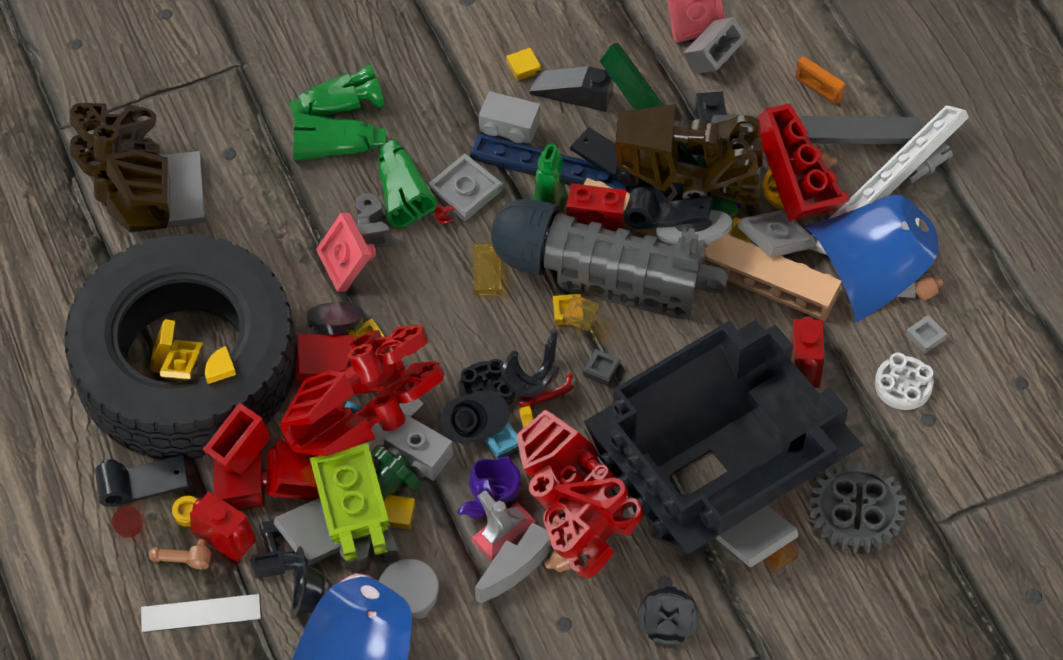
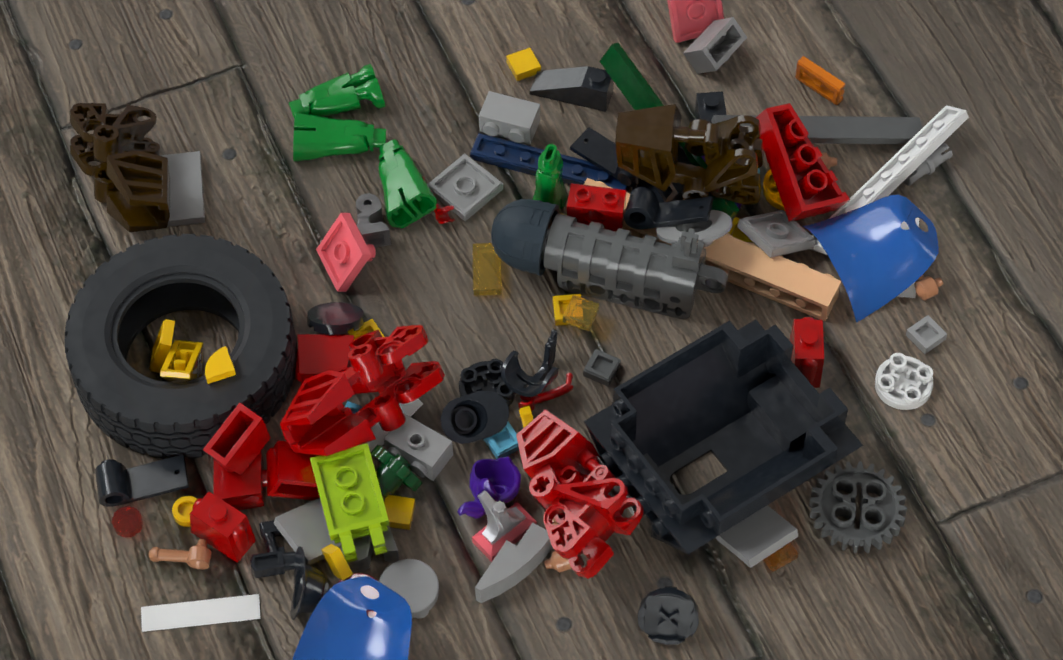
(337, 561): none -> yellow tile

